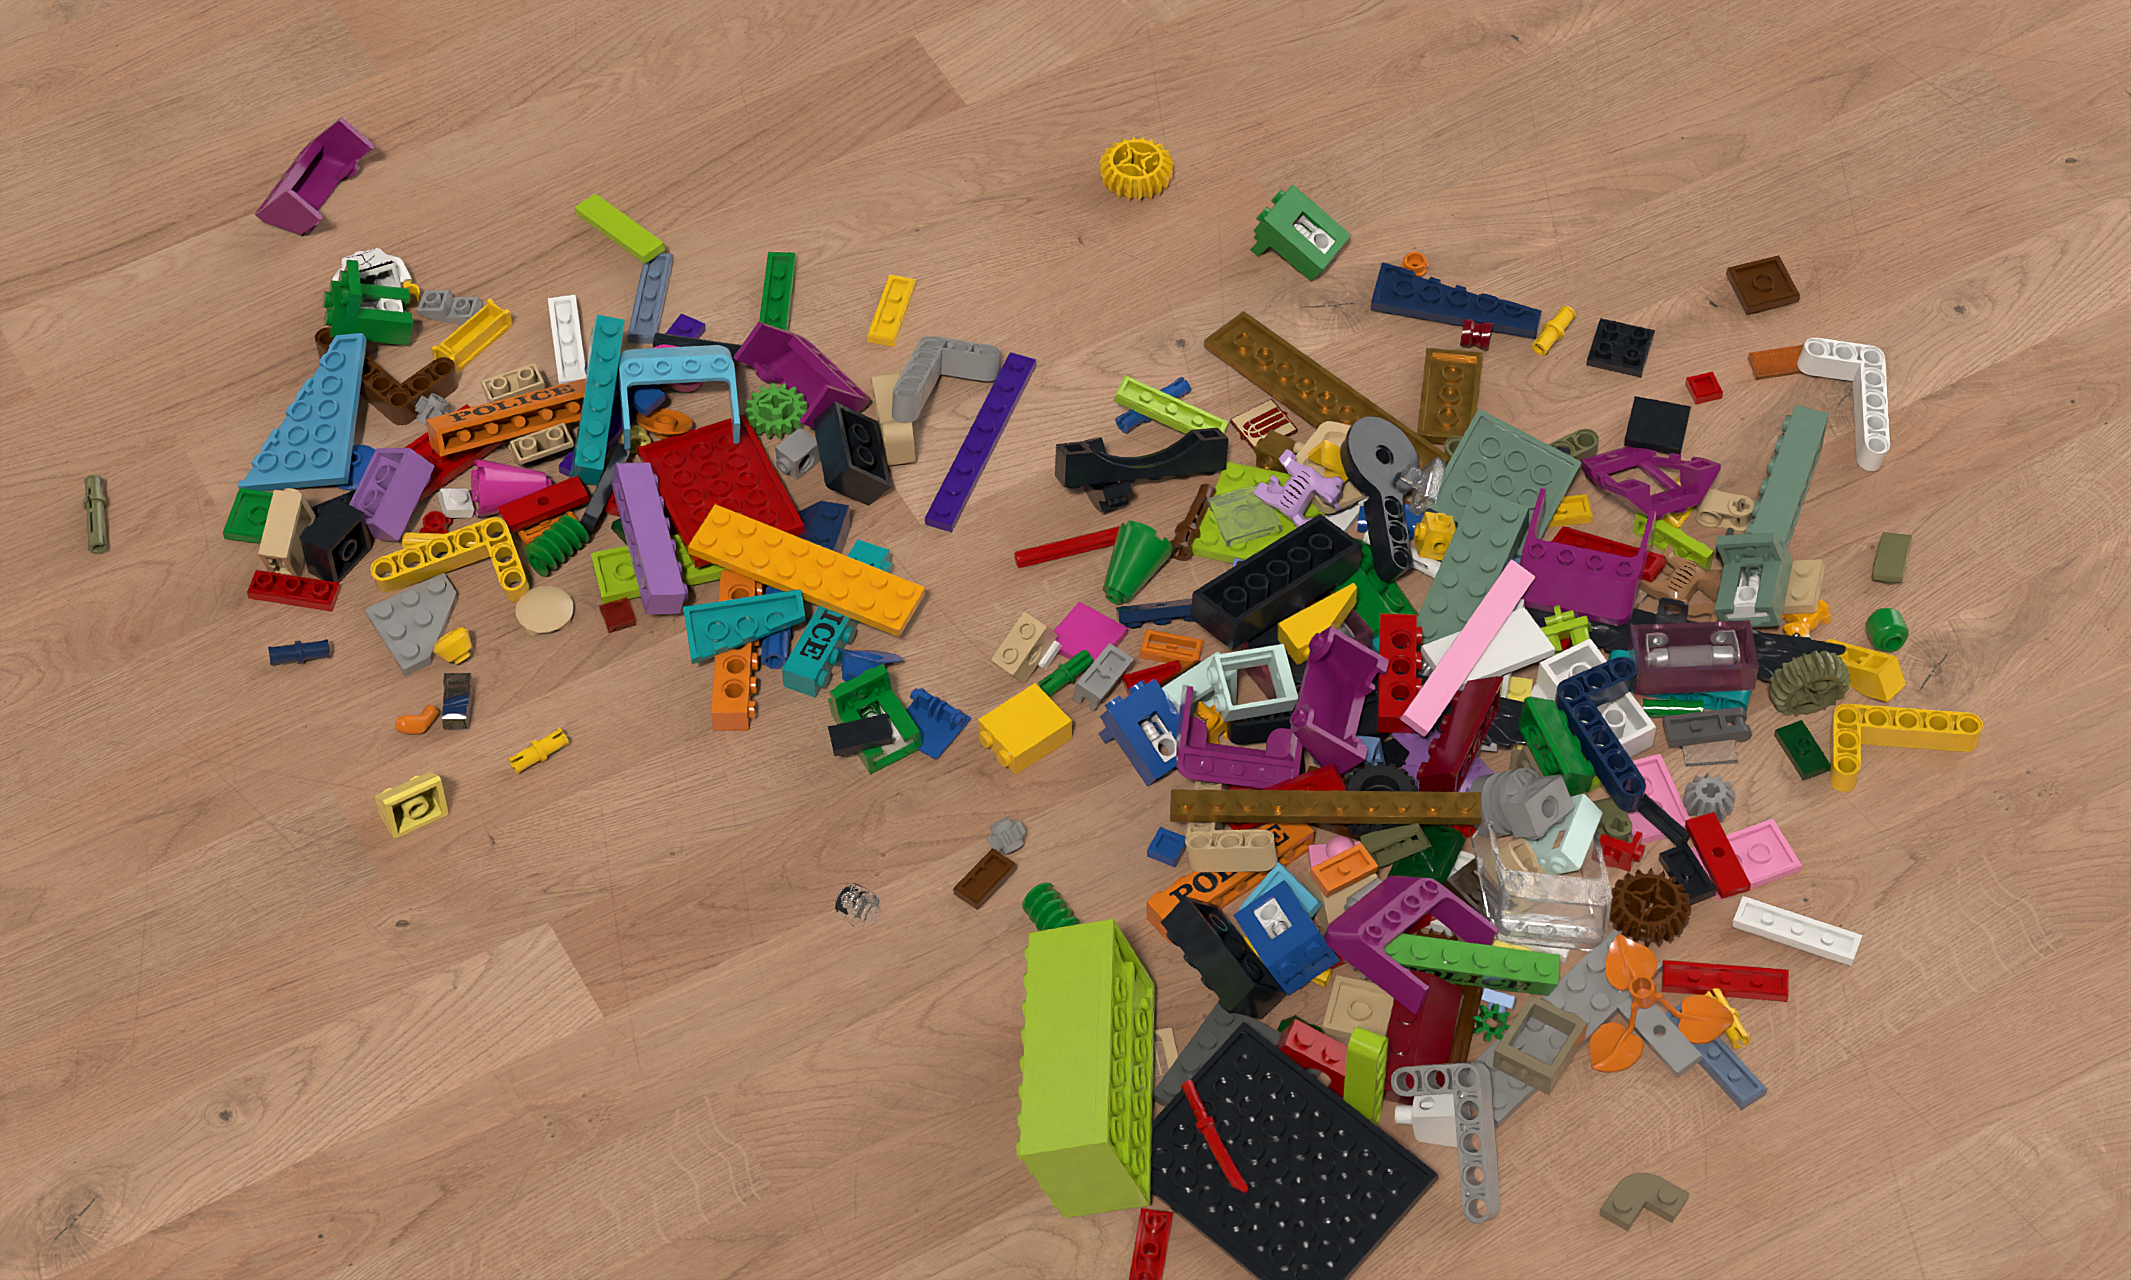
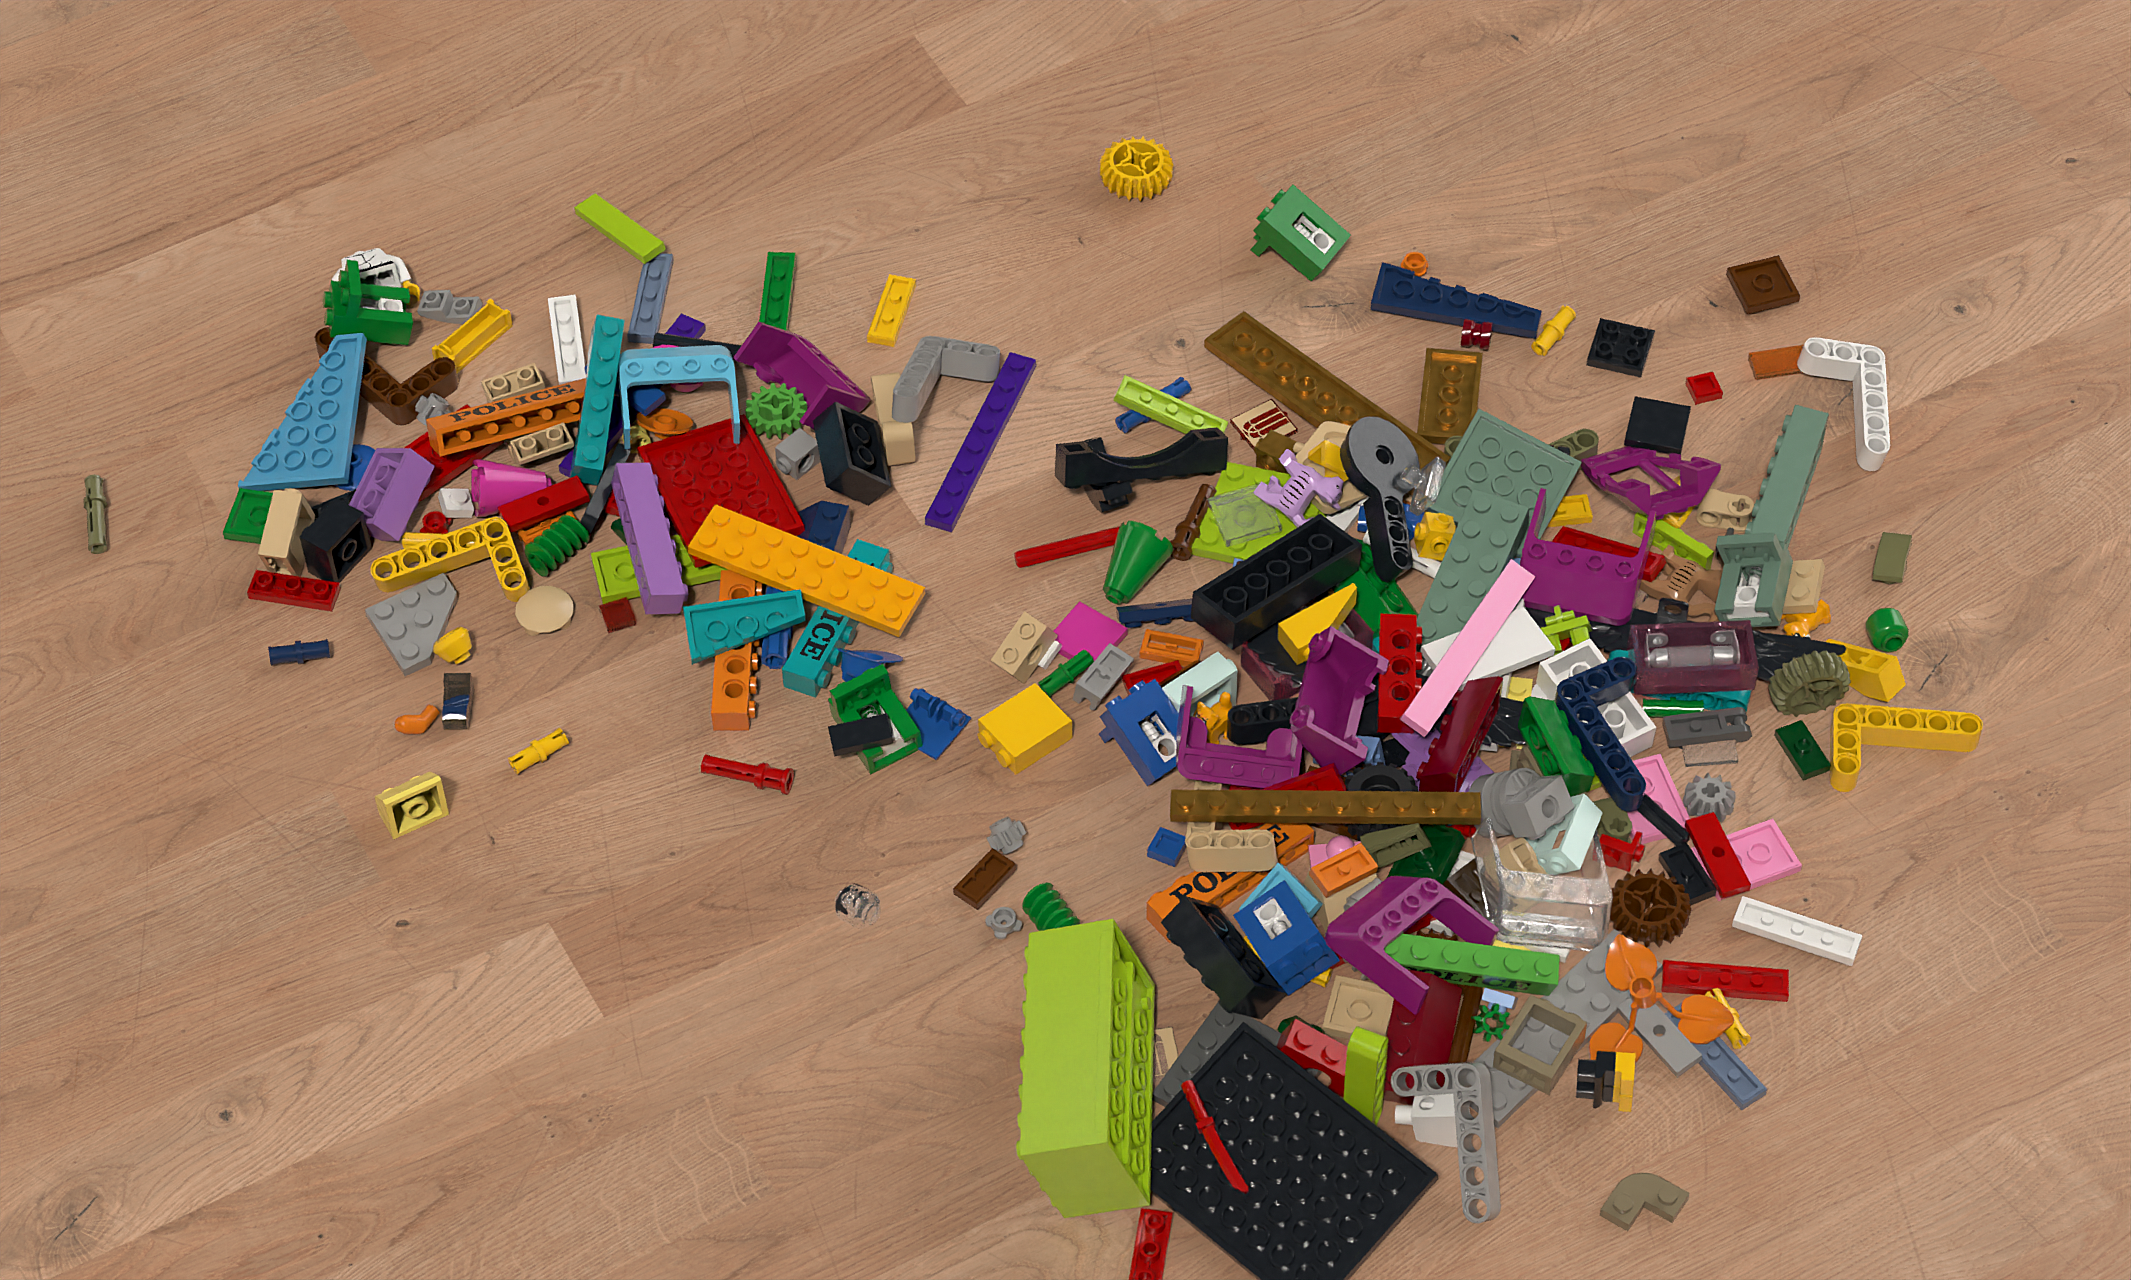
(313, 177): magenta windscreen -> none
(760, 775): none -> red pin
(1000, 915): none -> light grey plate
(1280, 673): light aqua window -> none
(1607, 1079): none -> black hips

